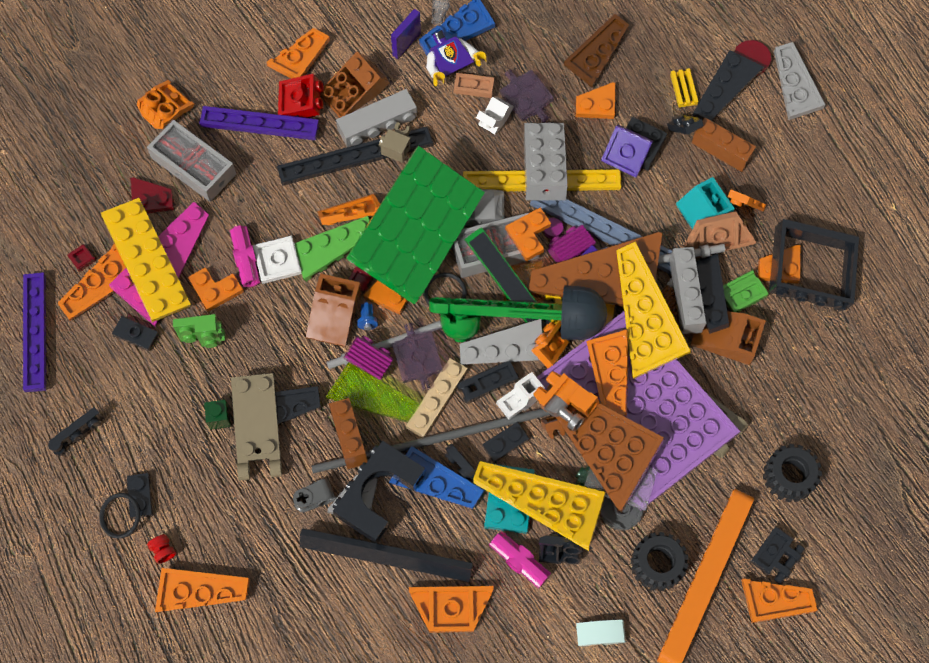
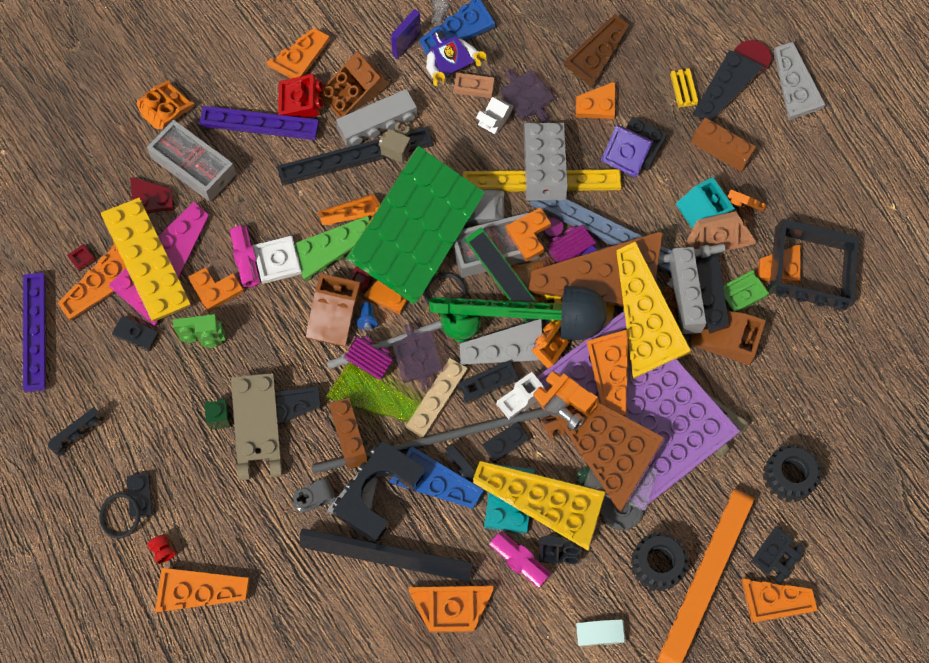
(684, 124): black plate -> none

